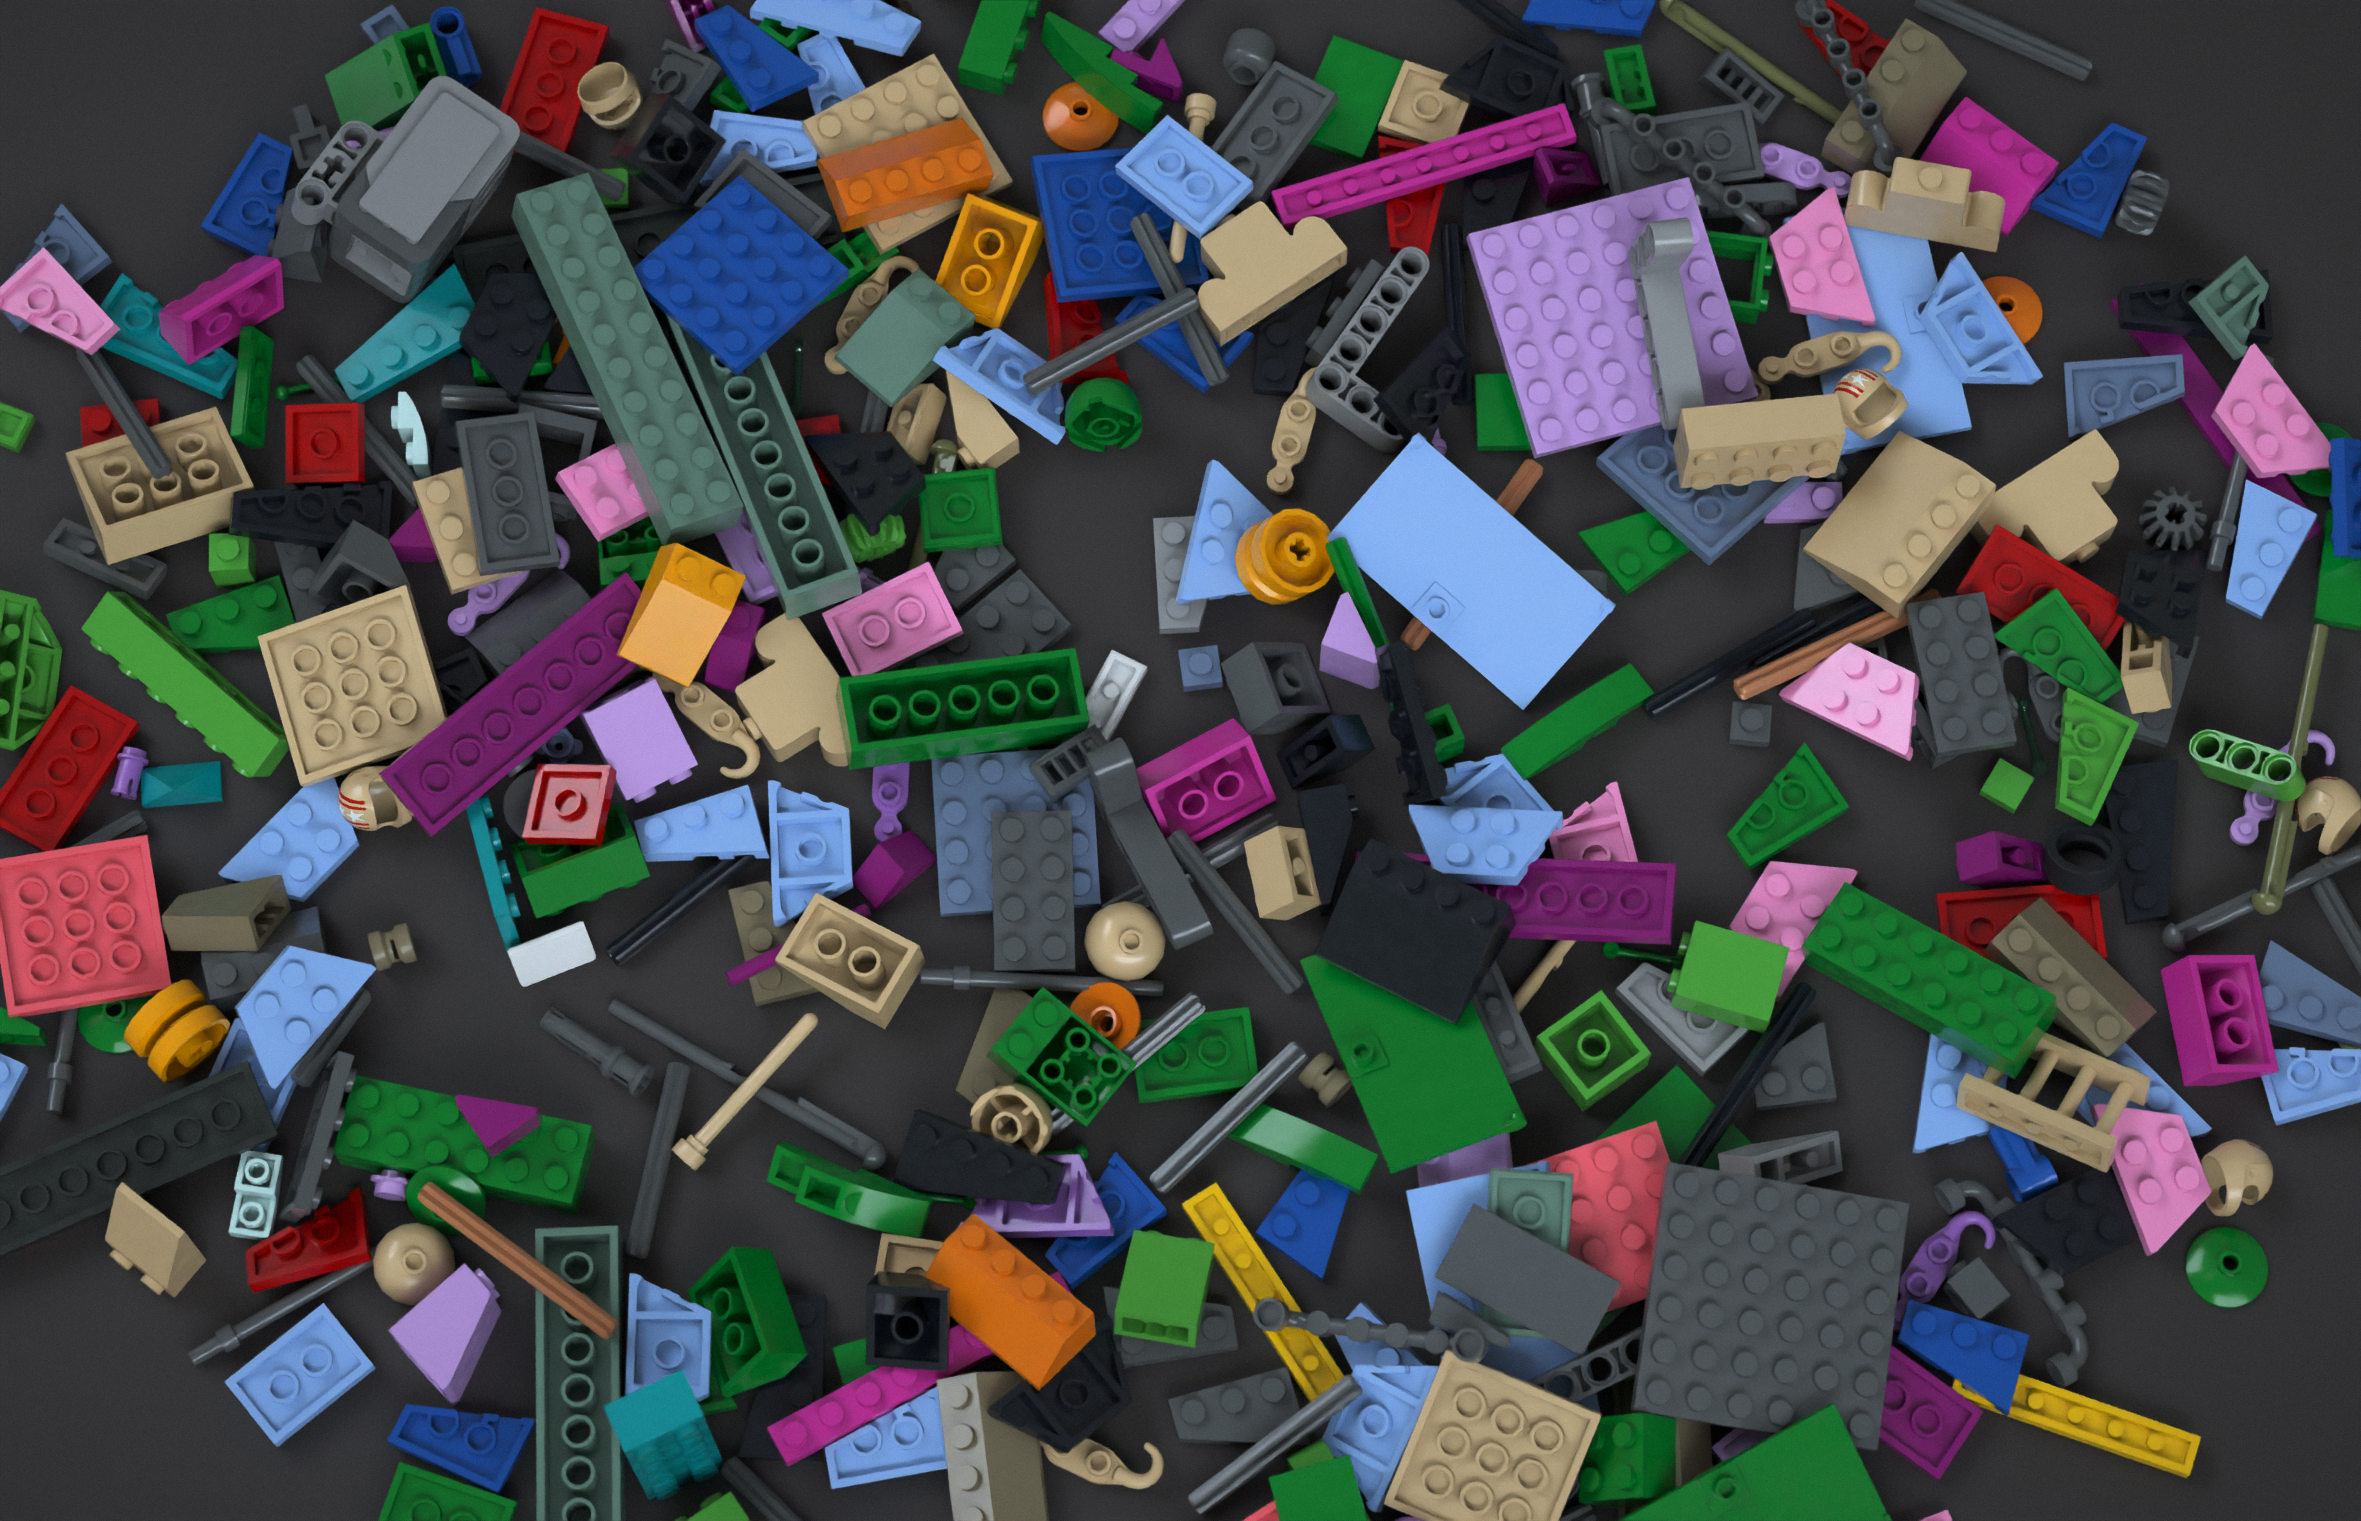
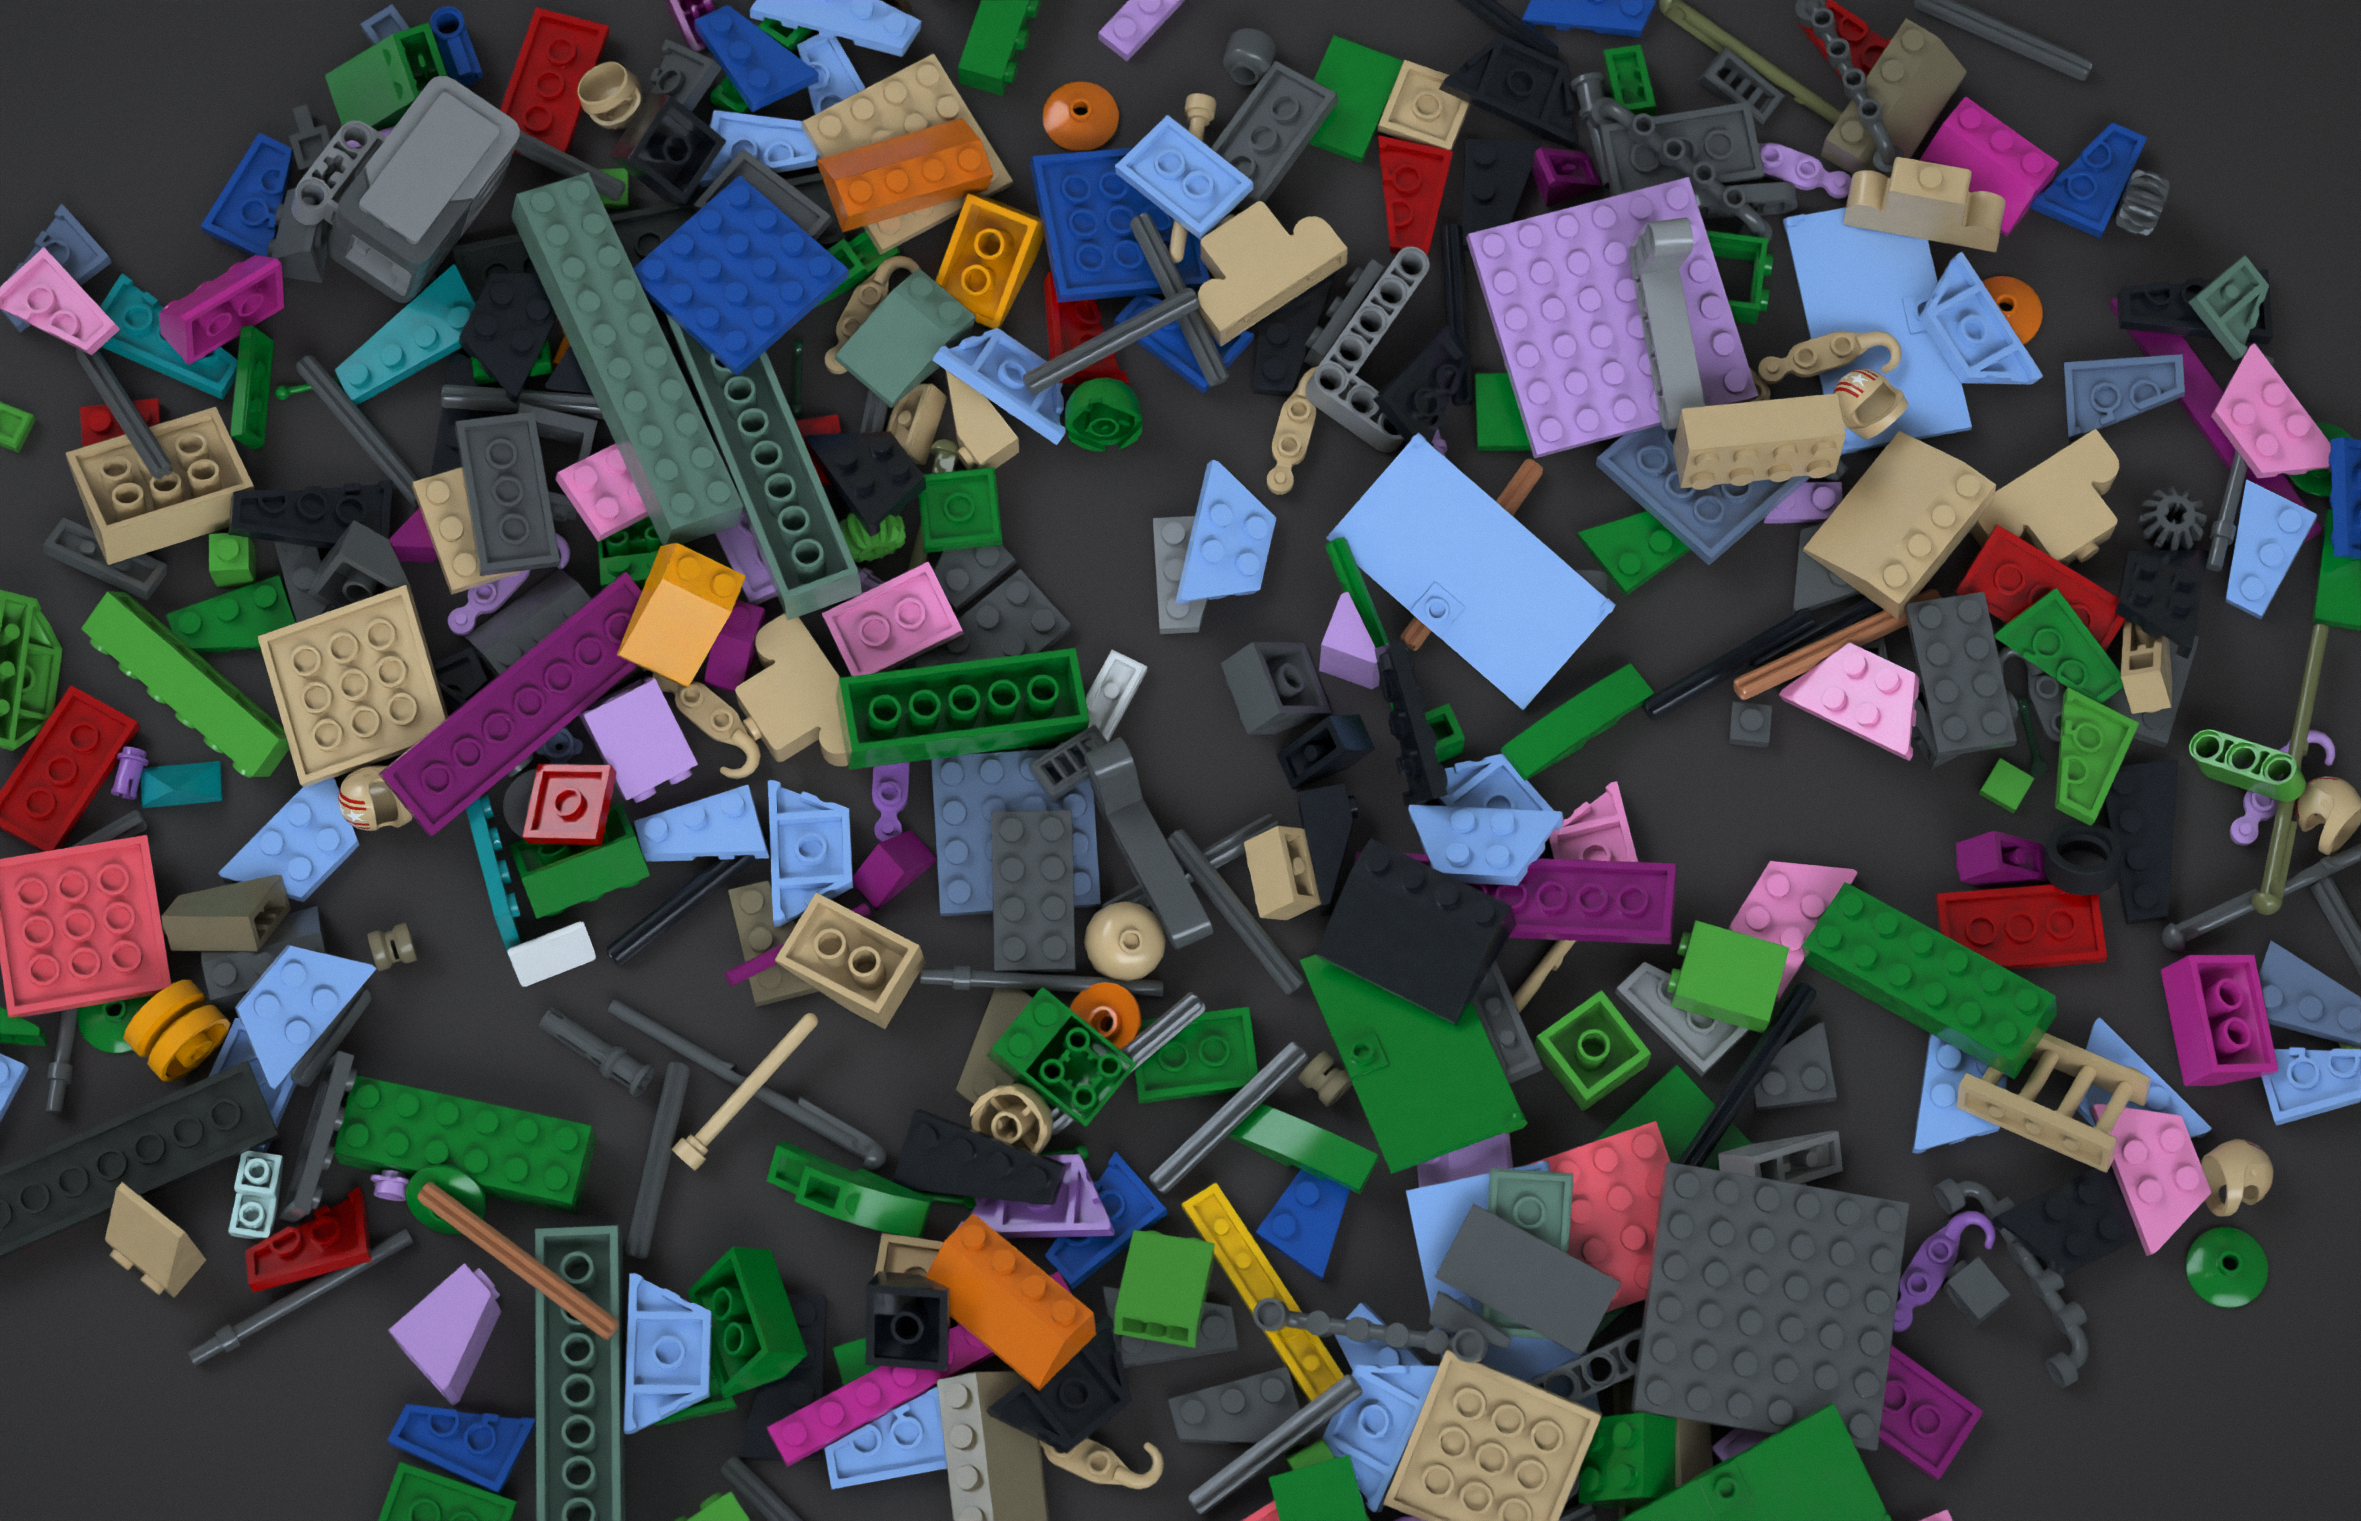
(300, 1375): light blue plate -> none
(325, 443): red plate -> none
(411, 430): light aqua slope -> none
(412, 1262): tan cylinder -> none
(498, 1122): magenta slope -> none
(665, 1436): teal brick -> none
(1107, 81): green slope -> none
(1154, 76): magenta slope -> none
(1200, 668): sand blue plate -> none
(1206, 783): dark pink slope -> none
(1284, 557): light orange wheel -> none
(1424, 166): dark pink plate -> none
(1612, 950): green hinge -> none
(1787, 811): green wing -> none
(1820, 264): bright pink wing -> none
(1968, 1349): blue wing -> none
(2026, 1170): blue piece -> none
(2091, 997): dark tan slope -> none
(2097, 1425): yellow plate -> none

